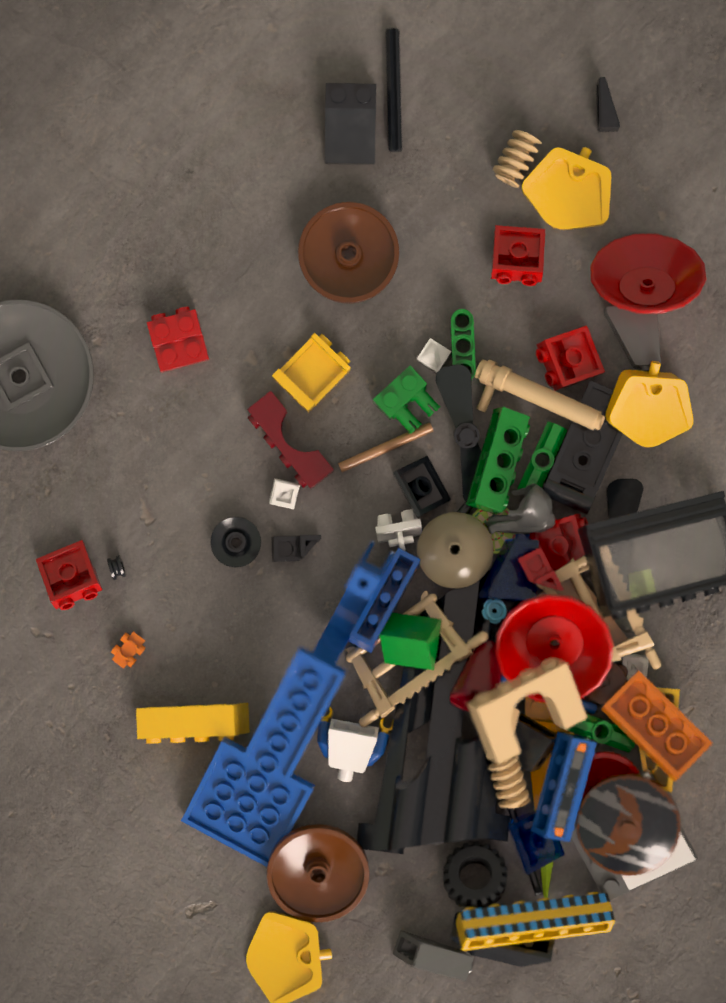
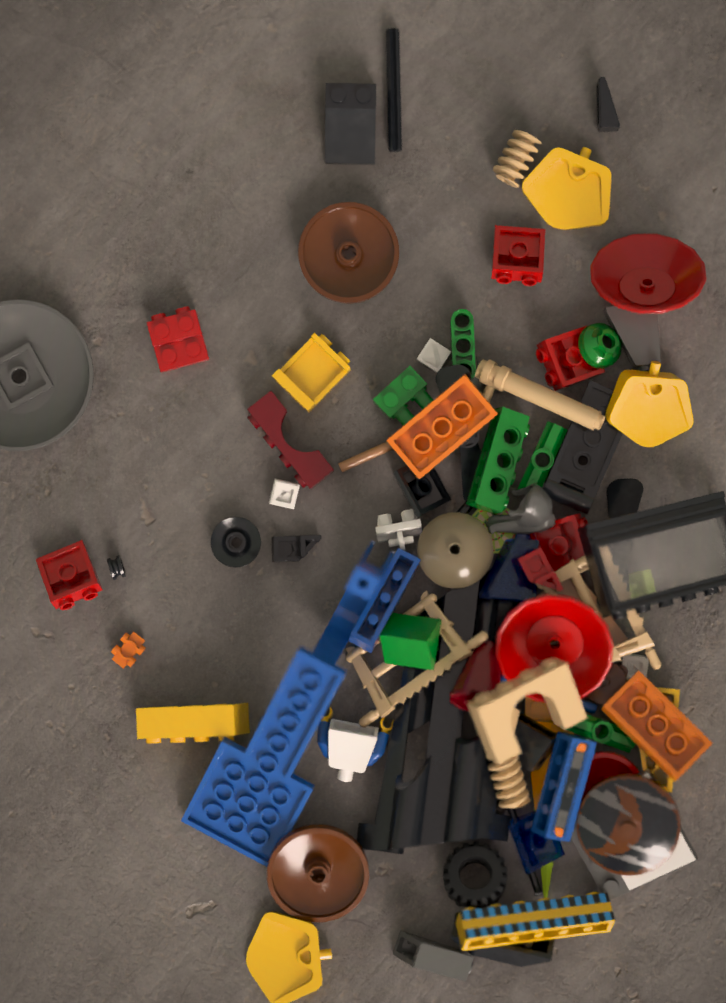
(442, 426): none -> orange slope
(500, 607): medium azure plate -> none
(593, 349): none -> green piece

